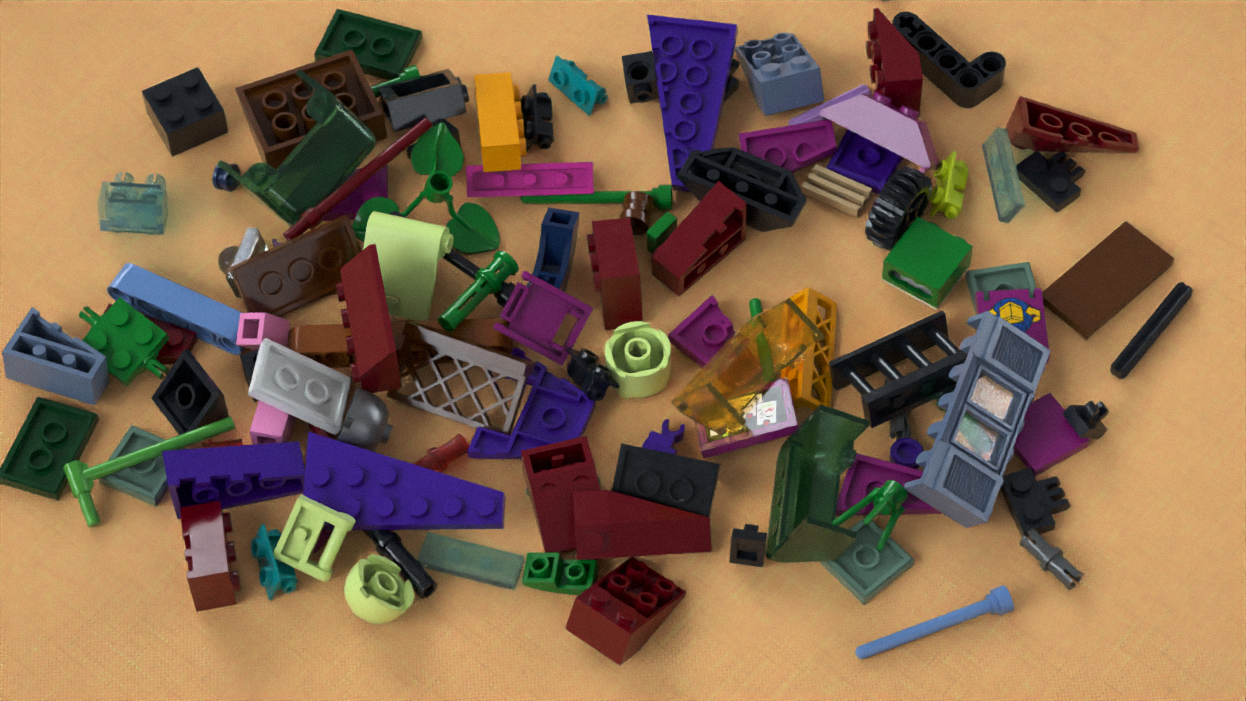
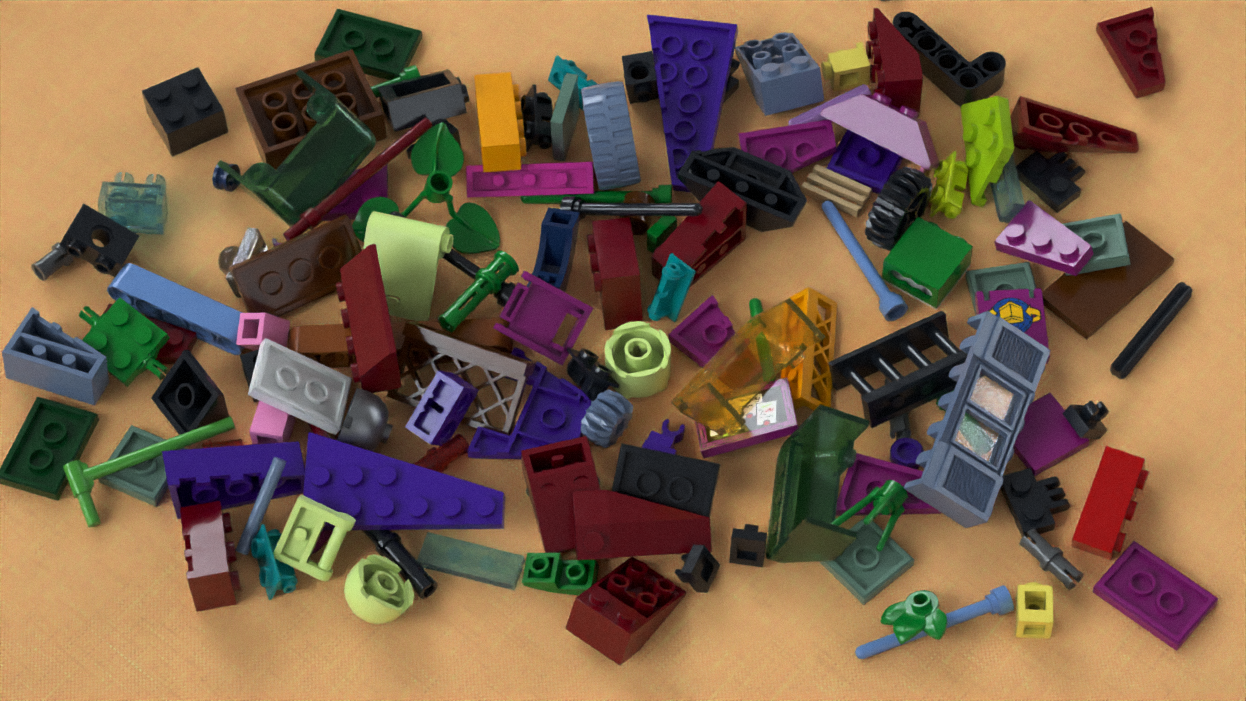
(52, 262): none -> dark grey pin
(93, 225): none -> black brick
(261, 505): none -> sand blue bar
(441, 408): none -> dark purple brick
(565, 117): none -> sand green tile
(606, 418): none -> sand blue gear
(610, 135): none -> sand blue tyre
(629, 209): none -> black piece
(671, 290): none -> teal hinge
(698, 569): none -> black tile
(847, 68): none -> light yellow brick
(891, 304): none -> medium blue piece
(914, 615): none -> green plate
(987, 143): none -> lime wing
(1034, 610): none -> light yellow brick
(1044, 241): none -> wing
(1107, 241): none -> sand green tile
(1110, 503): none -> red wedge
(1135, 50): none -> dark red wing
(1155, 595): none -> magenta tile

